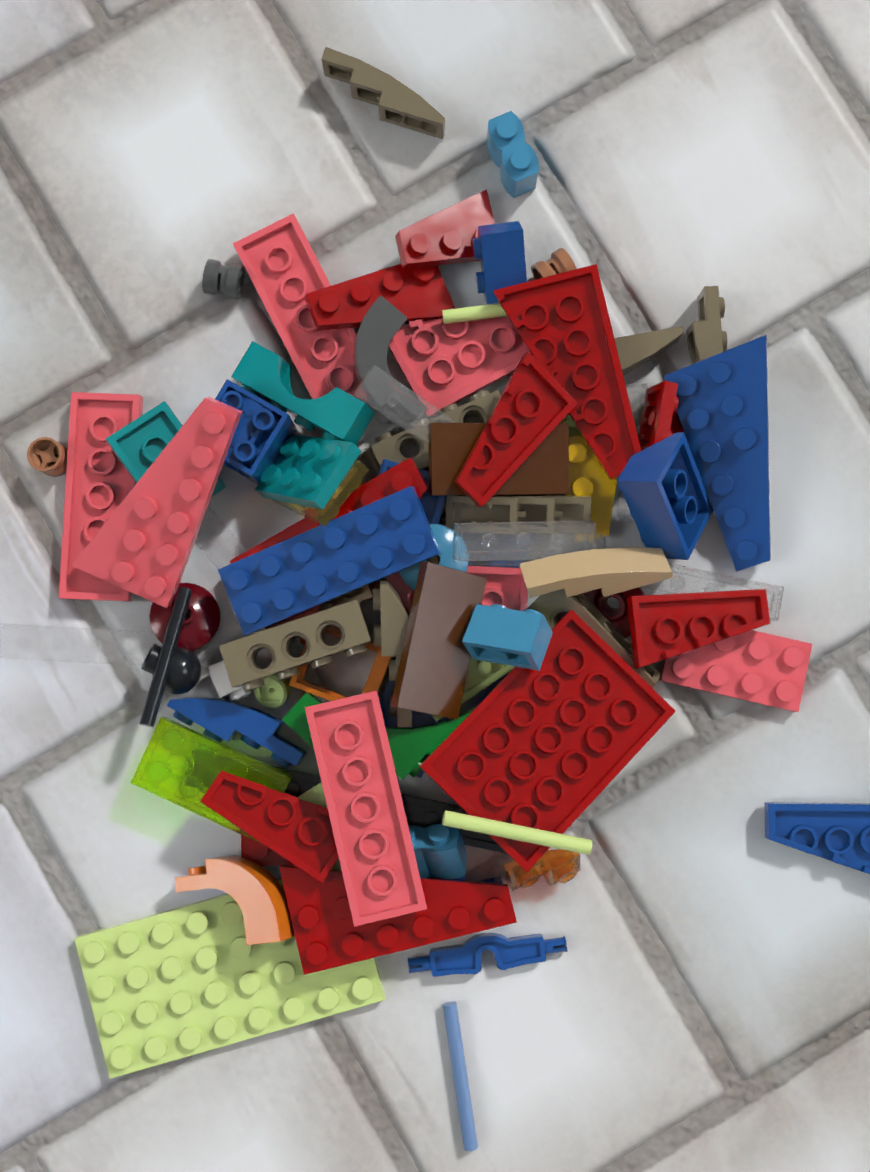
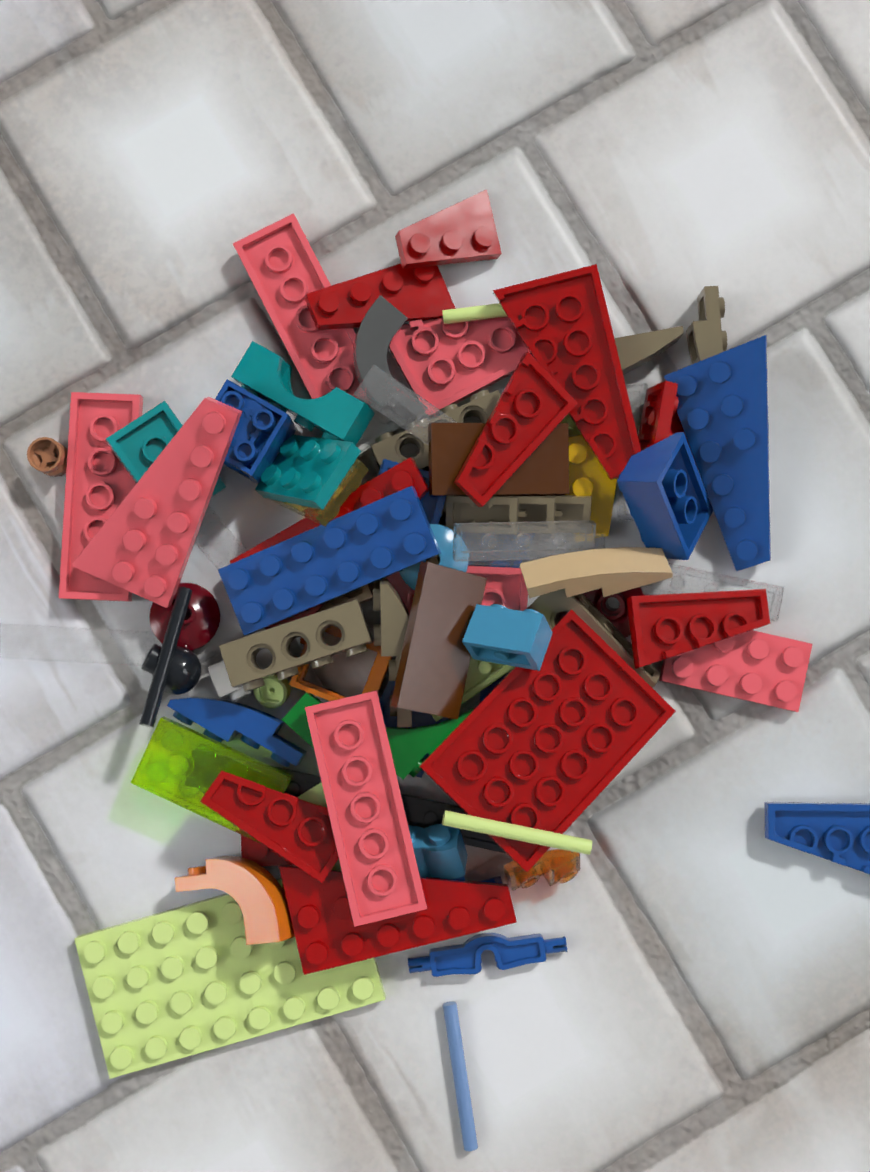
(223, 279): dark grey wheel -> none
(394, 100): dark tan slope -> none
(501, 257): blue brick -> none
(512, 154): dark azure brick -> none
(558, 263): nougat wheel -> none

